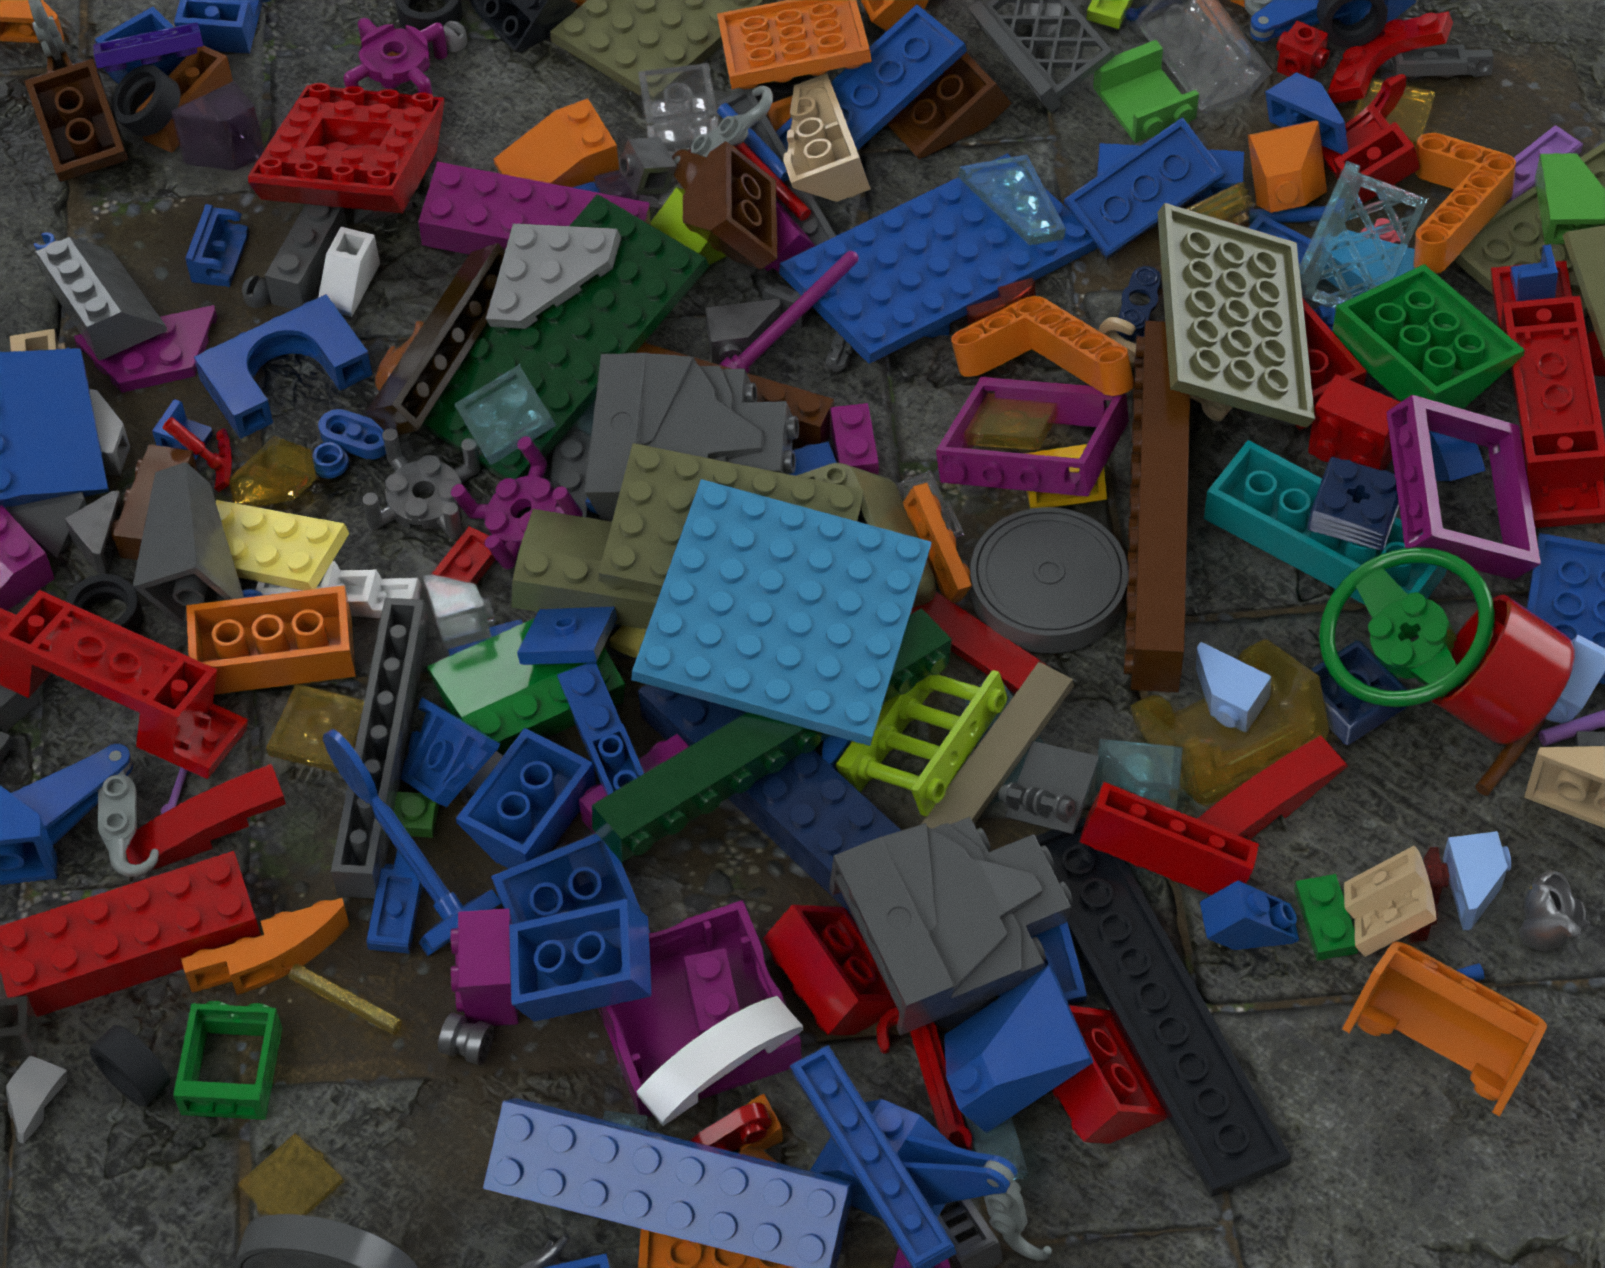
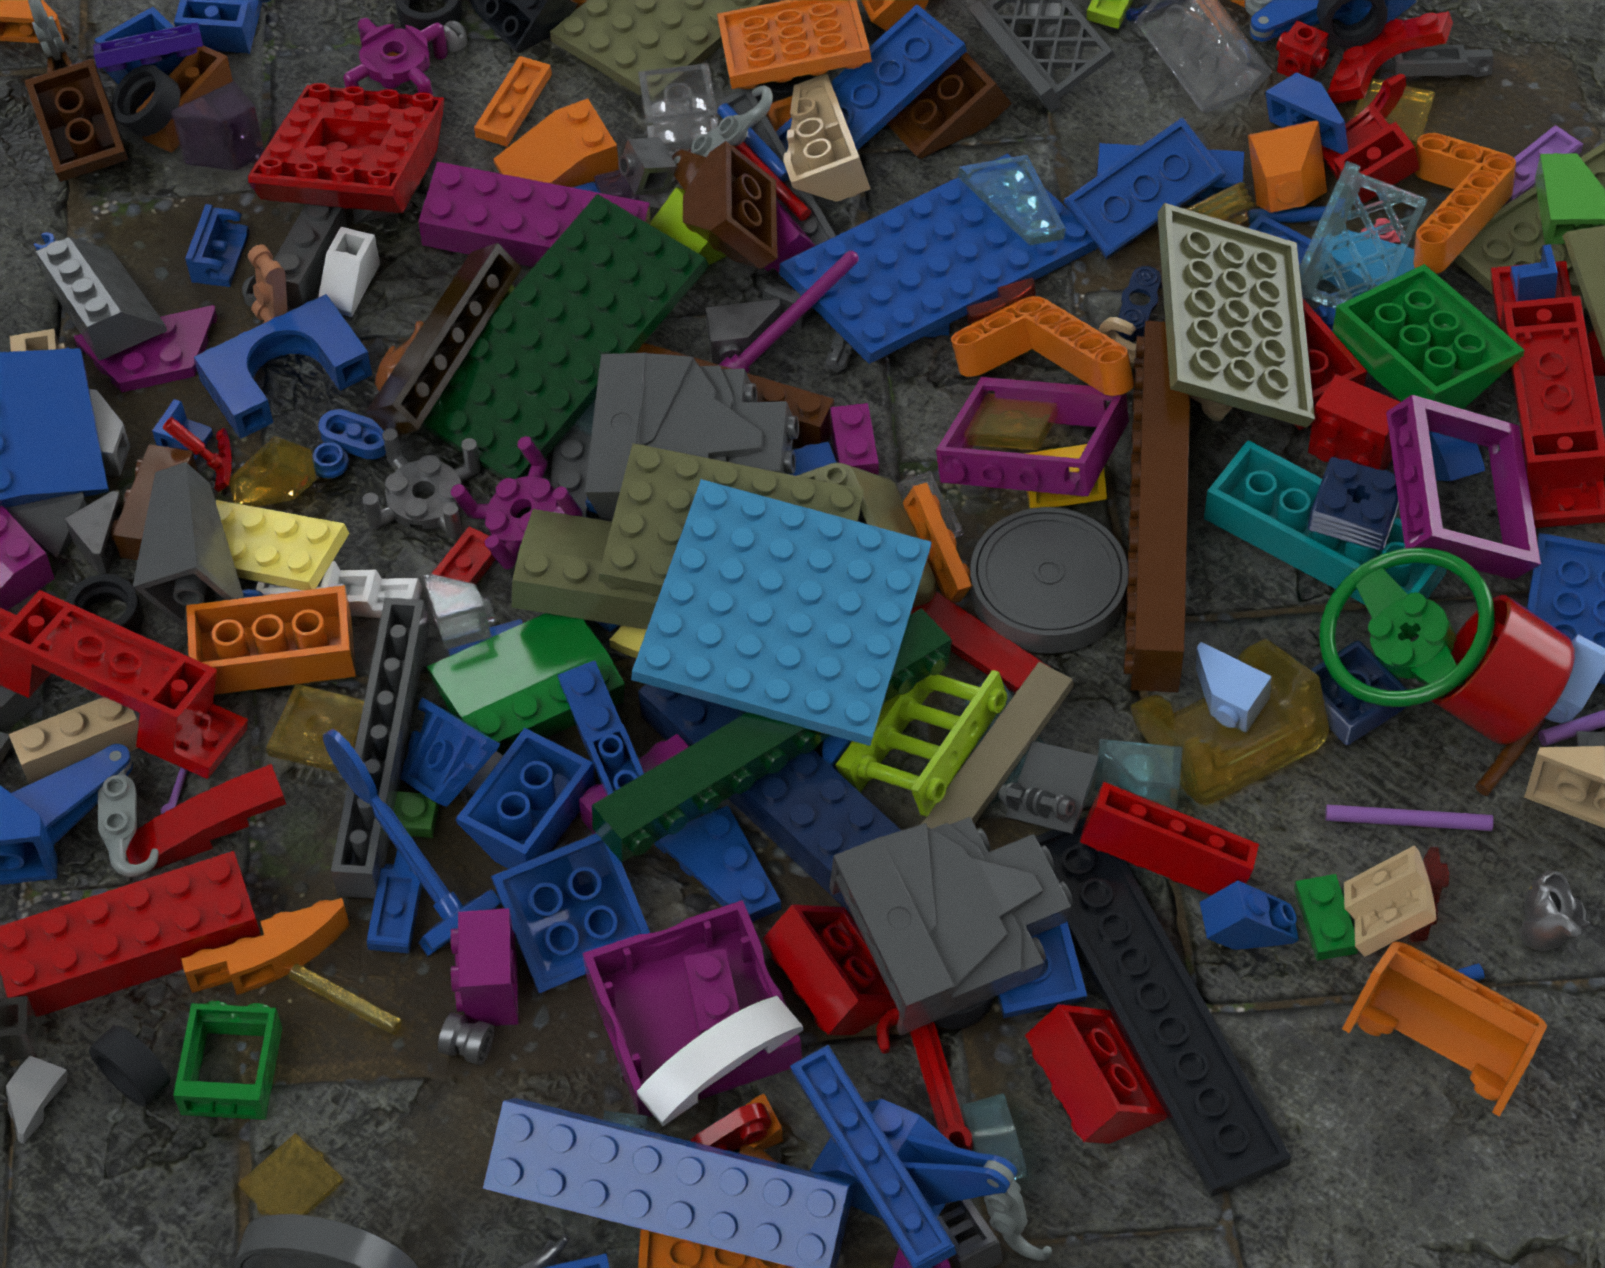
(73, 737): none -> tan brick
(269, 286): none -> nougat plate
(504, 414): clear light blue plate -> none
(513, 101): none -> orange plate
(546, 268): light grey plate -> none
(567, 635): blue plate -> none
(580, 960): blue brick -> none
(723, 862): none -> blue wing
(1014, 1051): blue slope -> none
(1142, 93): bright green panel -> none
(1276, 789): red slope -> none
(1409, 817): none -> medium lavender bar
(1475, 873): light blue slope -> none

